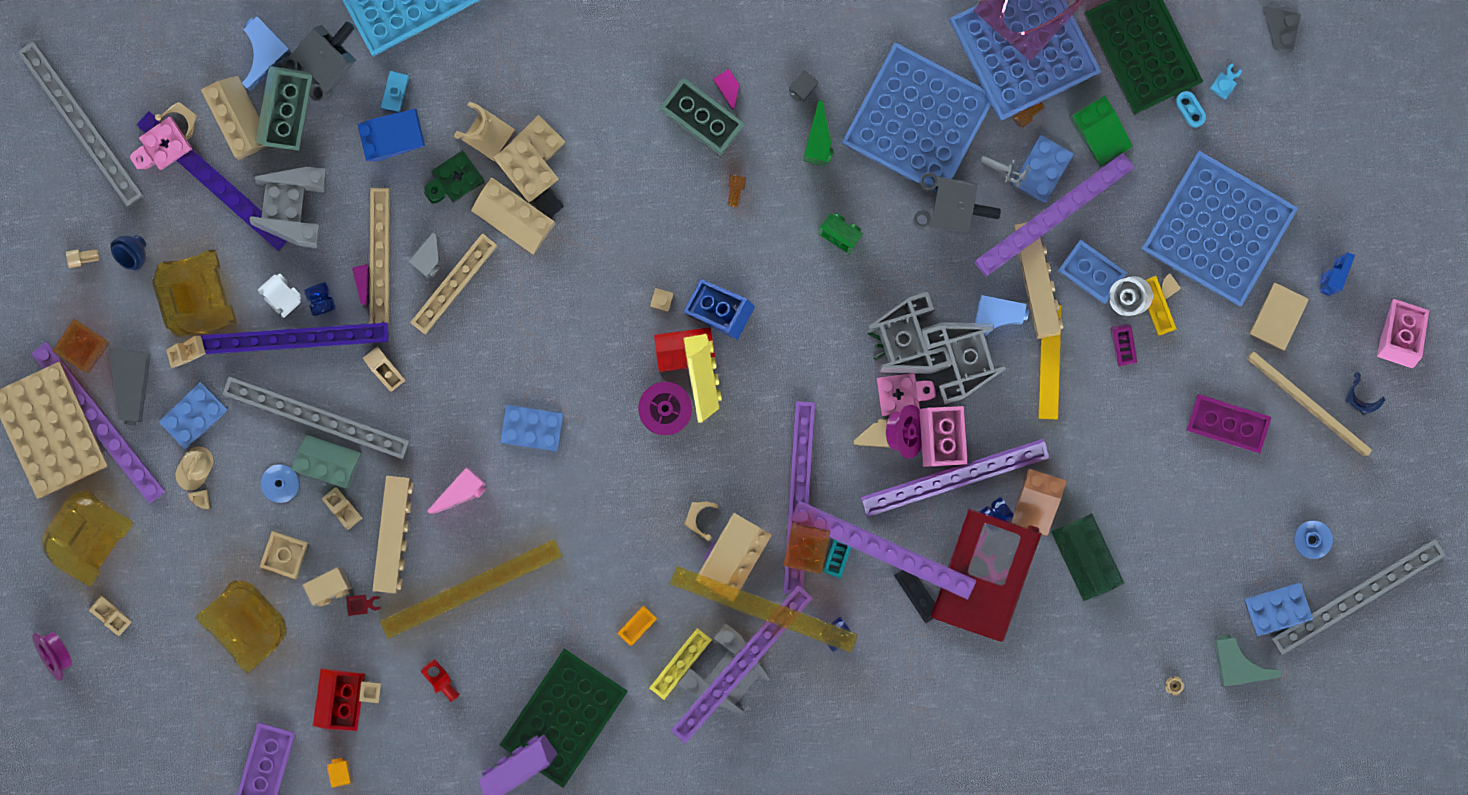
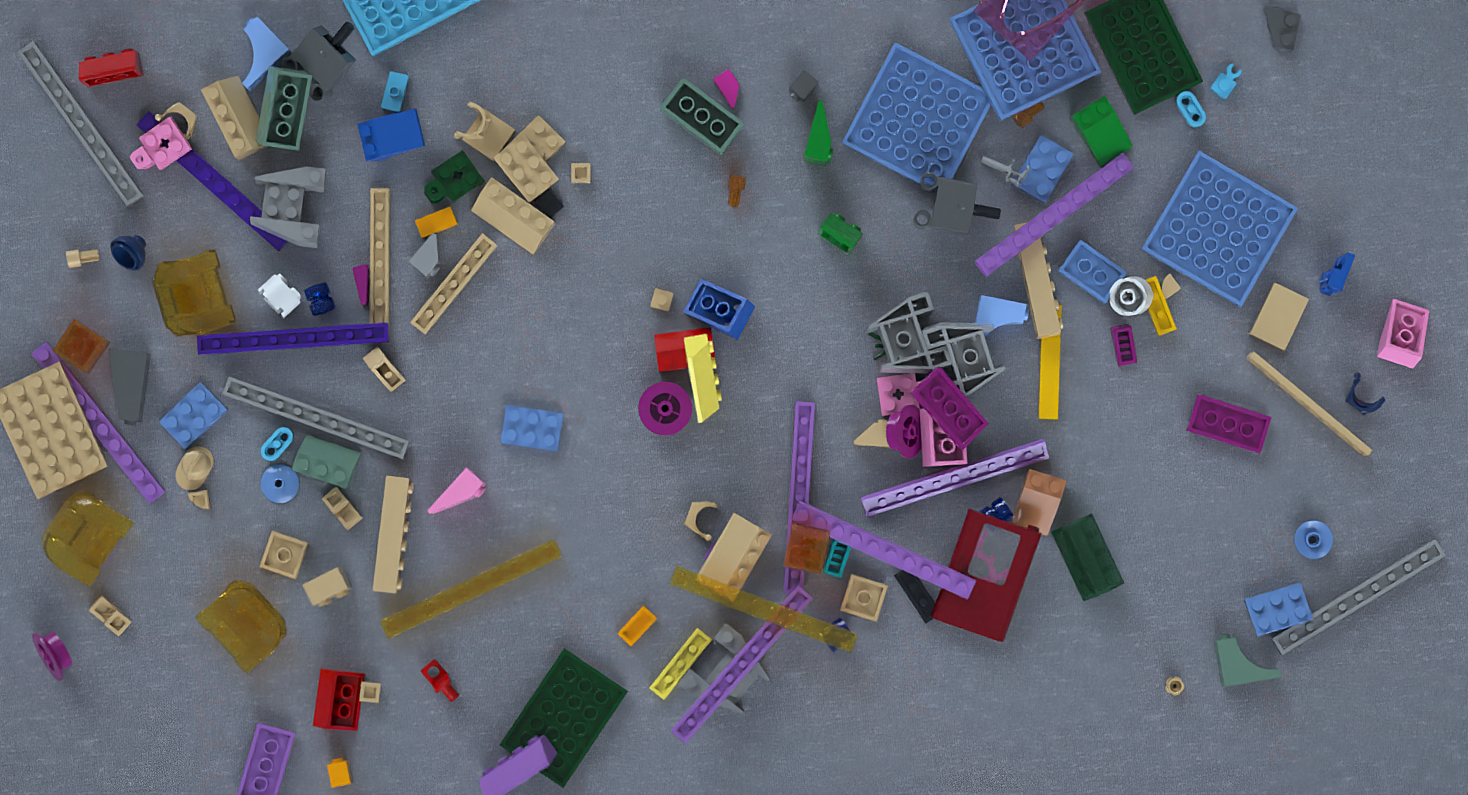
(110, 68): none -> red slope
(185, 352): tan slope -> none
(277, 443): none -> medium azure plate
(359, 604): dark red plate -> none
(436, 222): none -> light orange tile
(580, 173): none -> tan plate
(863, 597): none -> tan plate
(949, 408): none -> magenta plate

